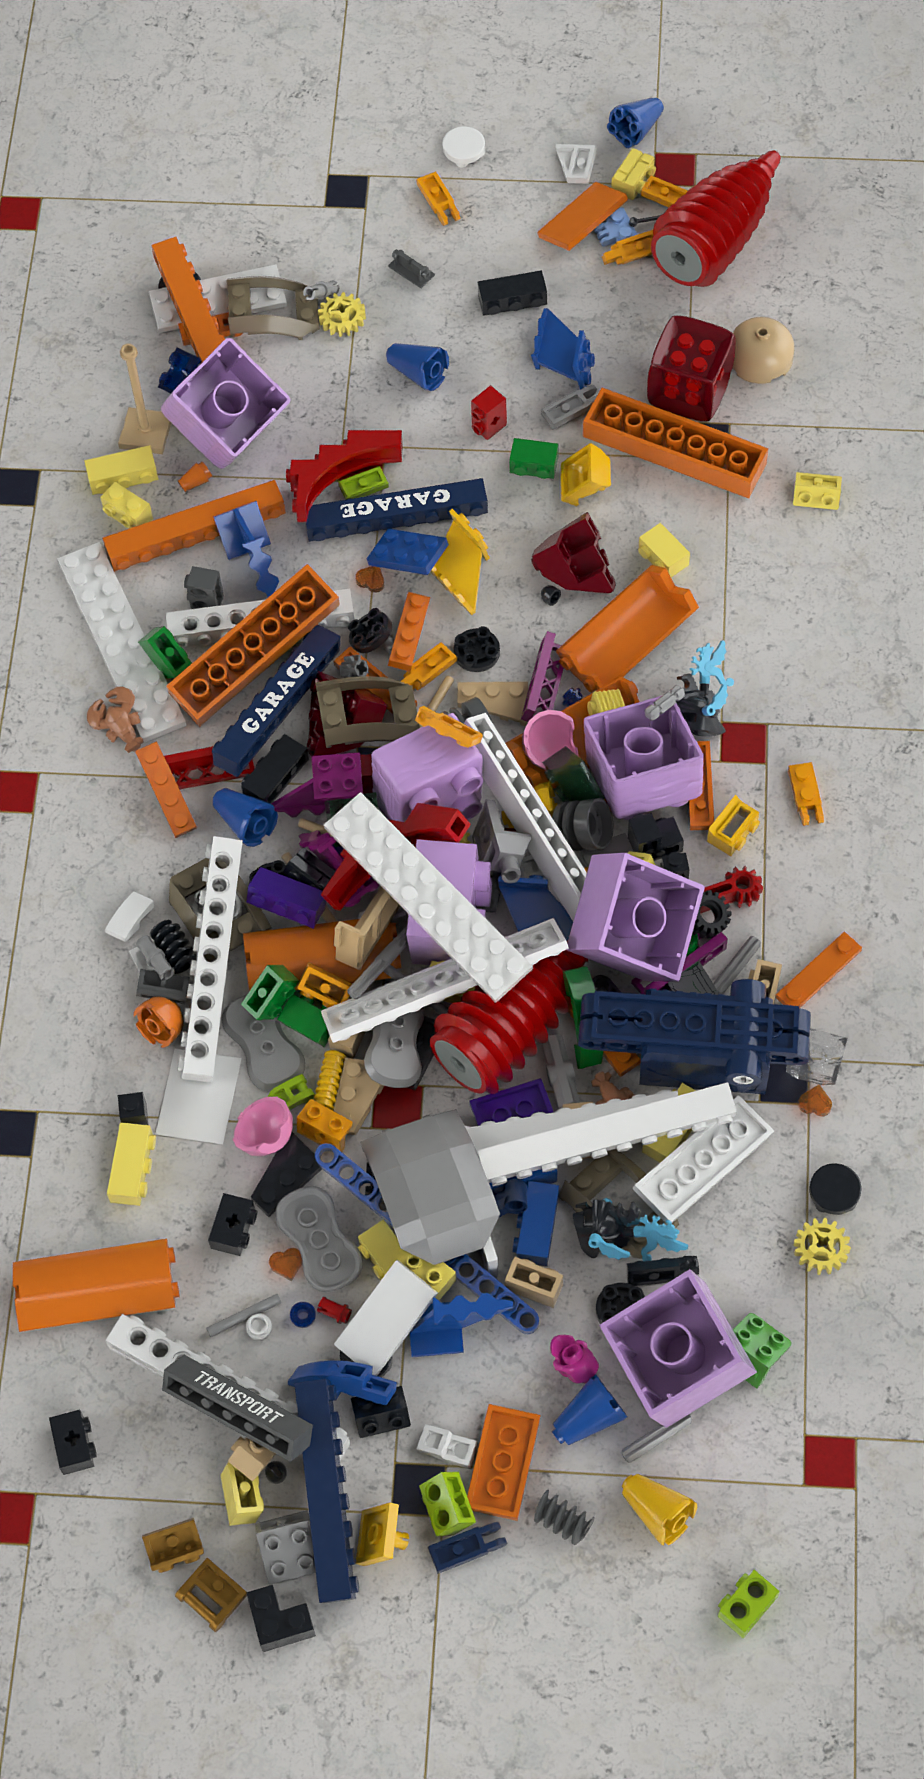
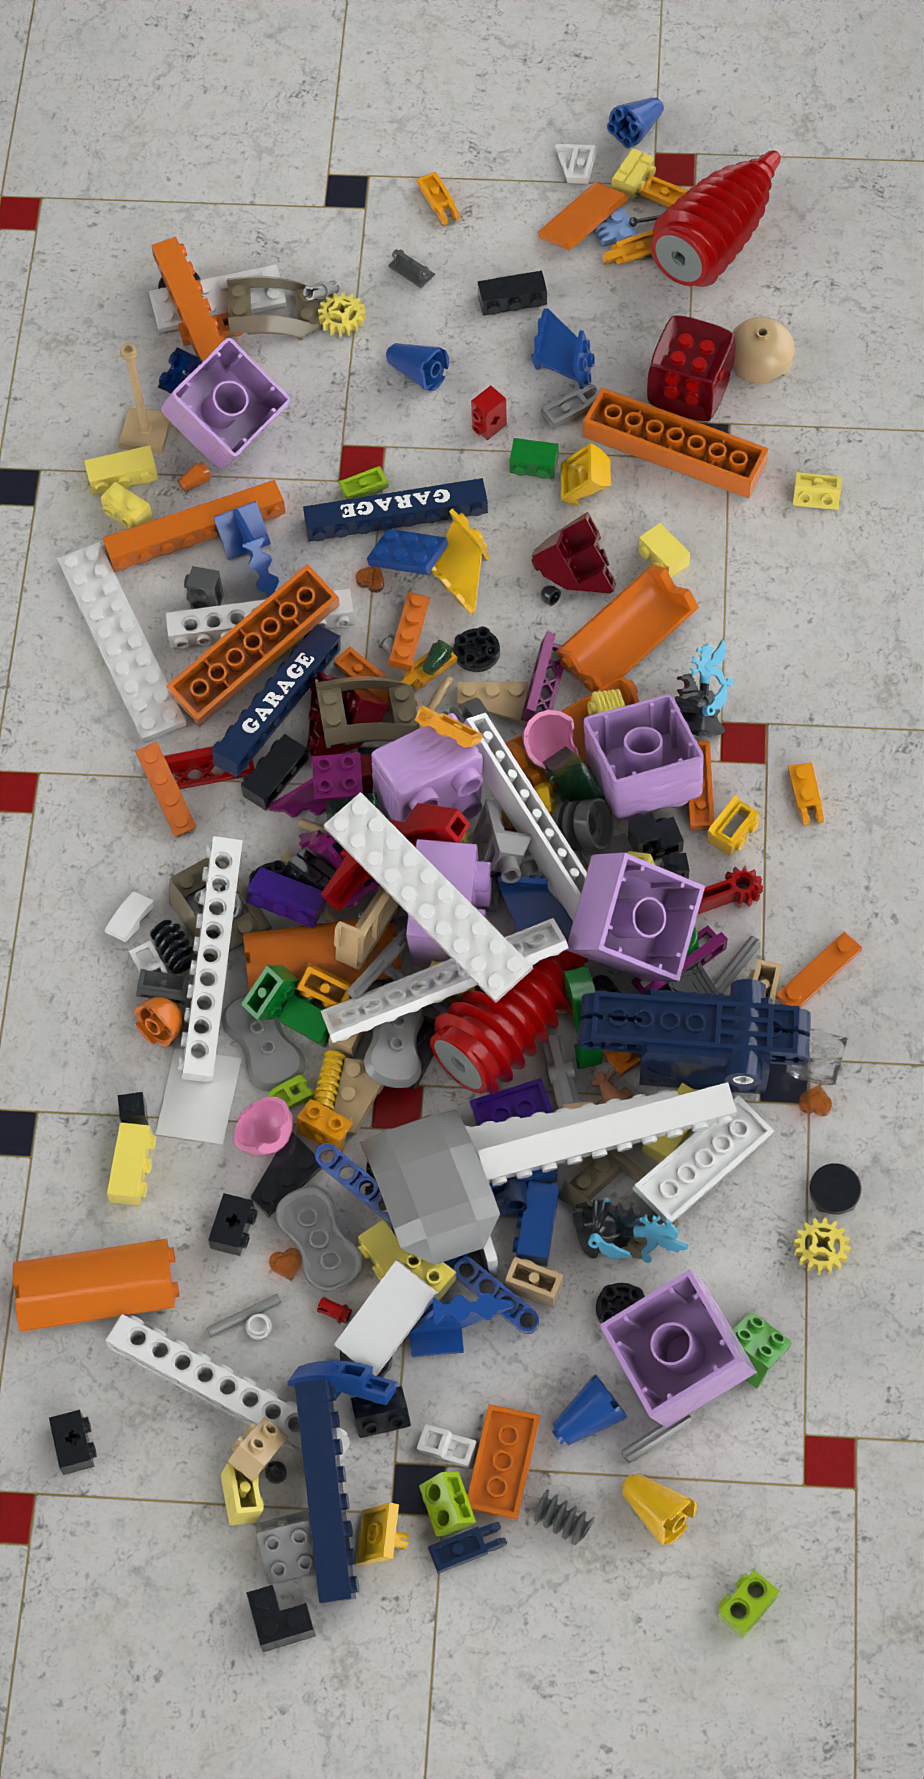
(117, 718): nougat animal -> none
(155, 957): light grey pin -> none
(165, 652): green brick -> none
(173, 1545): pearl gold bracket -> none
(216, 1586): pearl gold plate -> none
(237, 1407): dark grey brick -> none
(245, 815): blue cone -> none
(302, 1307): clear blue plate -> none
(353, 667): dark grey gear -> none
(358, 451): red arch -> none
(369, 631): black tile -> none
(438, 655): none -> clear green cone
(463, 145): white tile -> none
(572, 696): clear blue plate -> none
(573, 1358): dark pink head -> none
(660, 1270): black hinge -> none
(664, 702): light grey axle -> none
(720, 914): black tyre -> none

